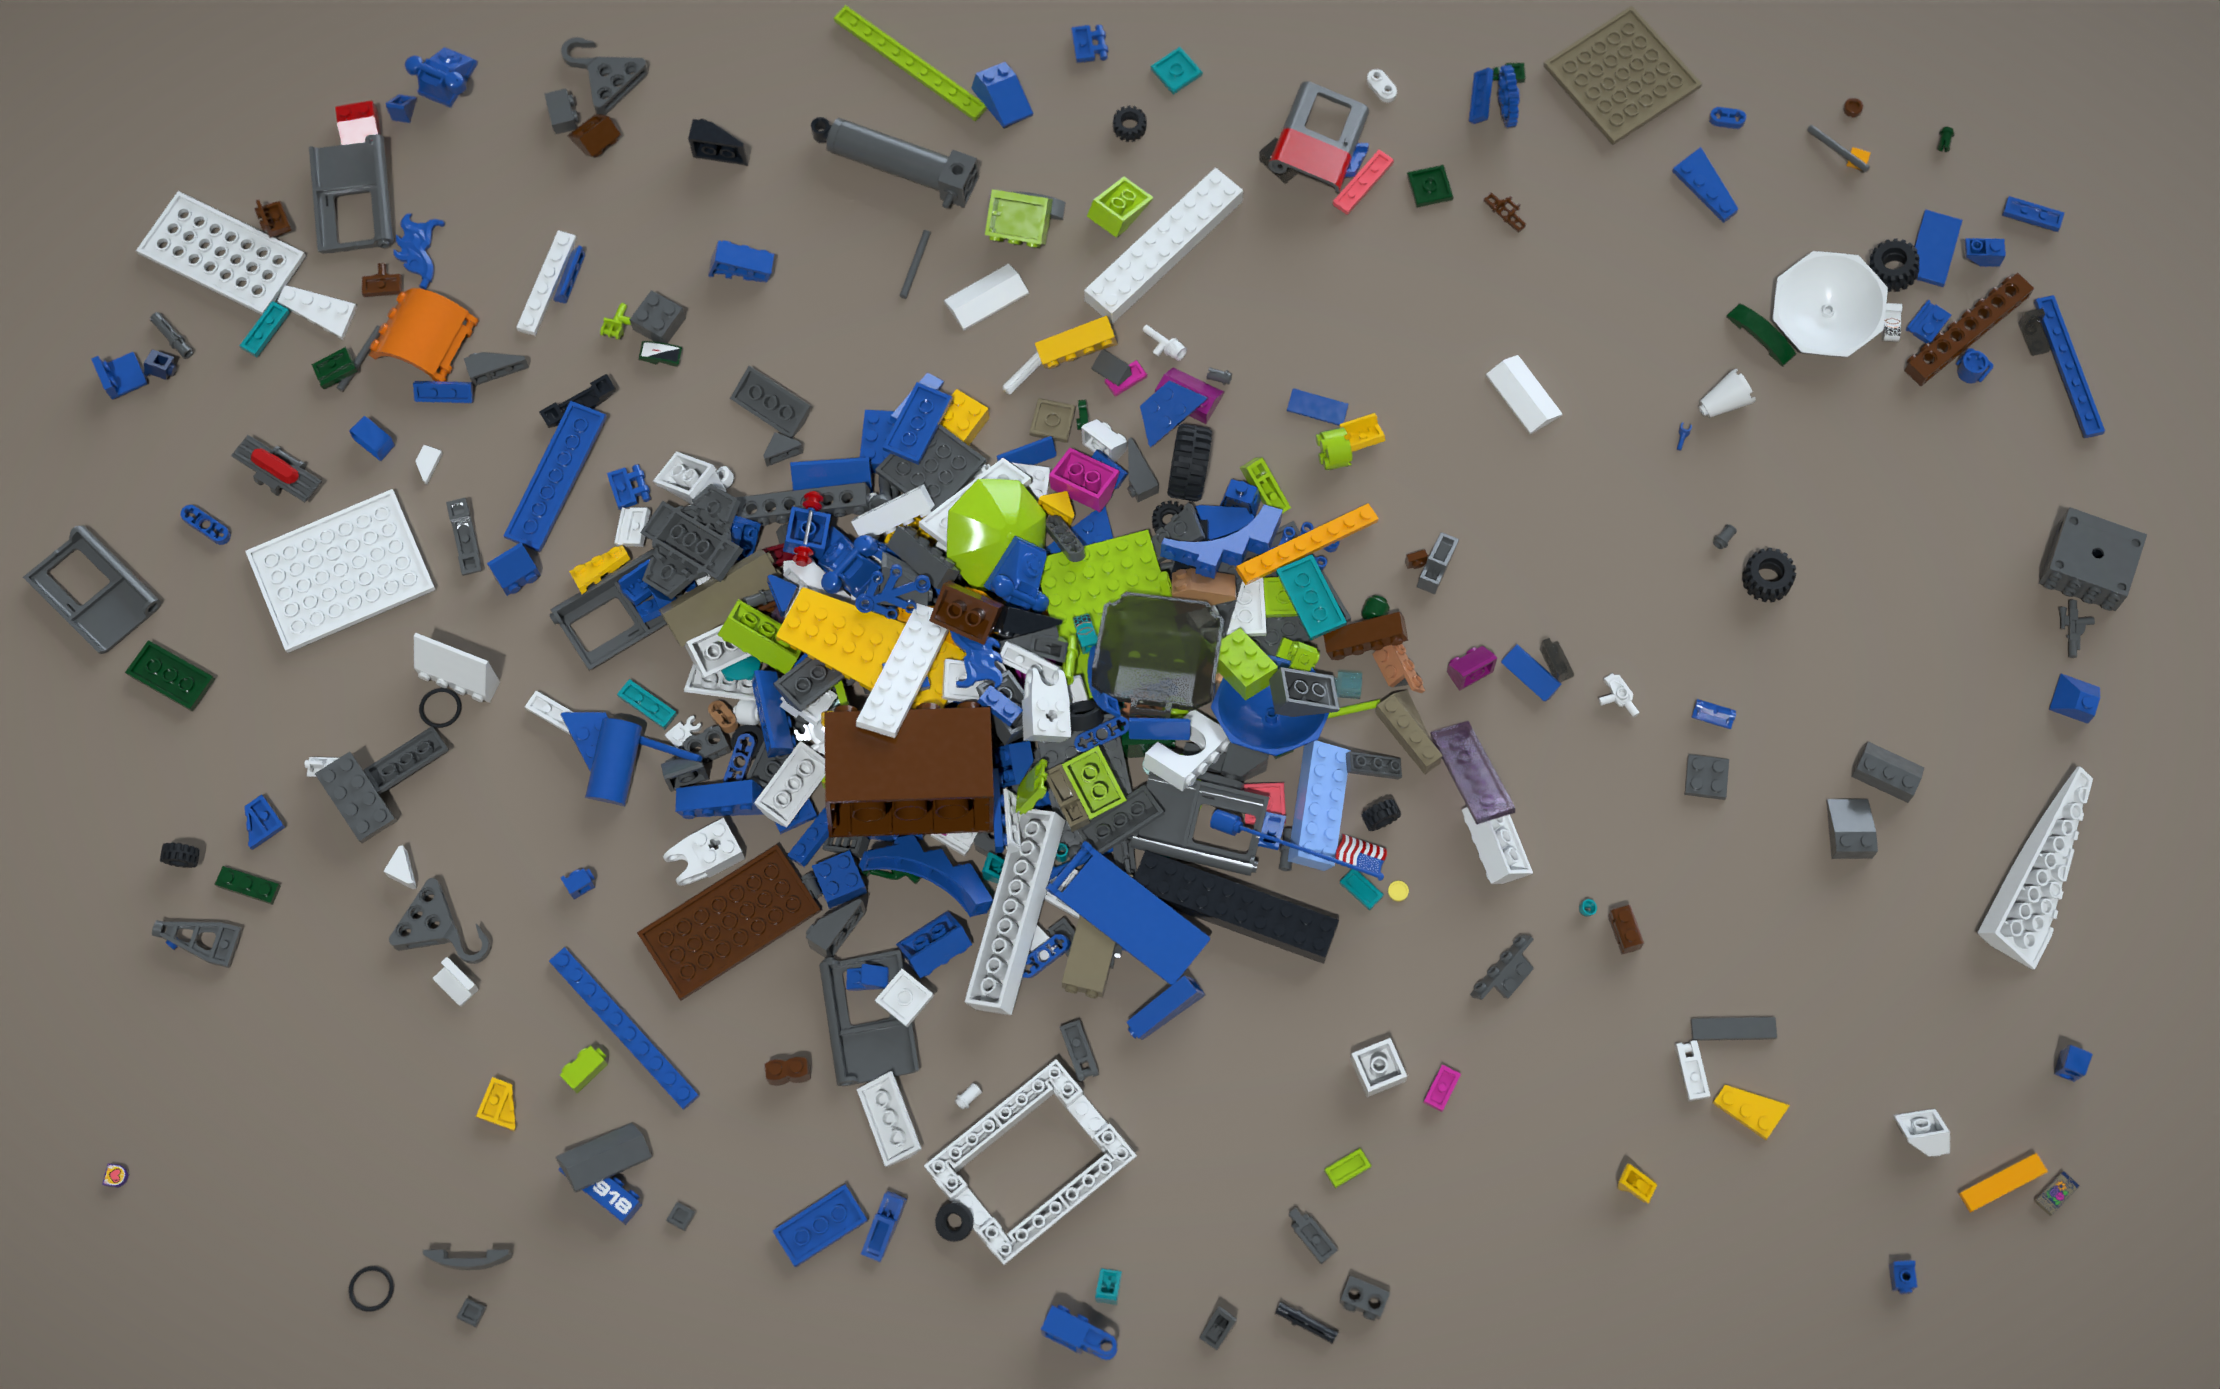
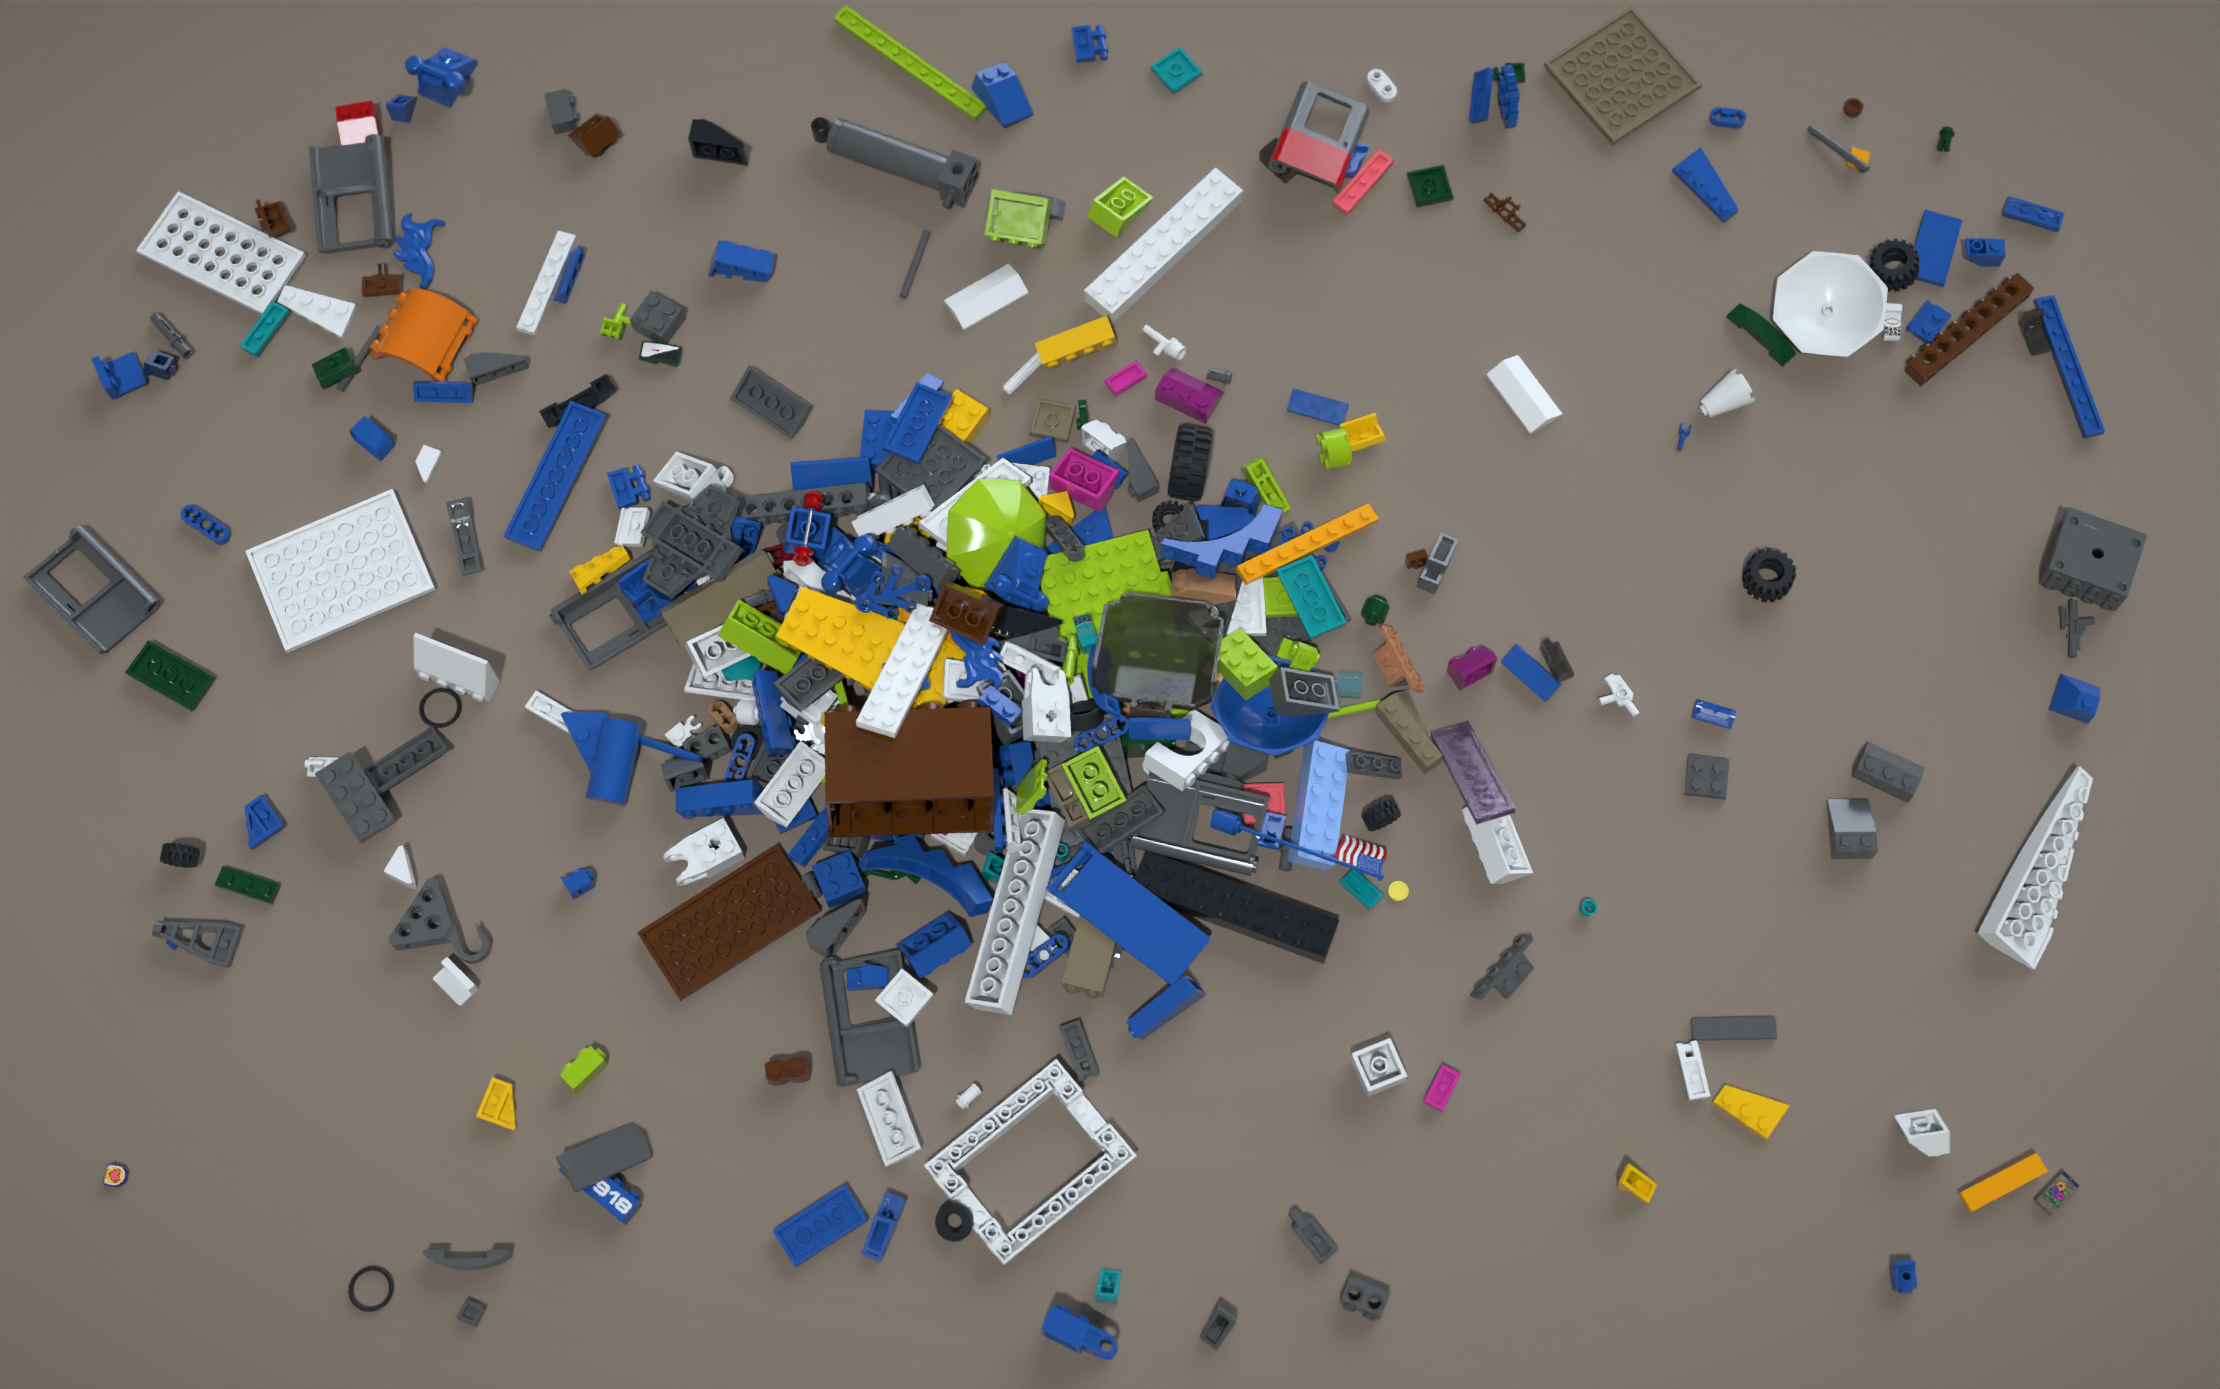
(274, 471): dark grey piece -> none
(514, 569): blue slope -> none
(617, 71): dark grey piece -> none
(624, 1028): blue plate -> none
(647, 704): teal plate -> none
(680, 1216): dark grey tile -> none
(781, 448): dark grey slope -> none
(1111, 368): dark grey slope -> none
(1129, 114): black tyre -> none
(1168, 409): blue wing -> none
(1306, 1322): black pin -> none
(1347, 1168): lime tile -> none
(1366, 636): reddish brown brick -> none
(1626, 929): reddish brown brick -> none
(1721, 540): dark grey pin -> none
(1972, 366): blue piece -> none
(2073, 1064): blue piece -> none

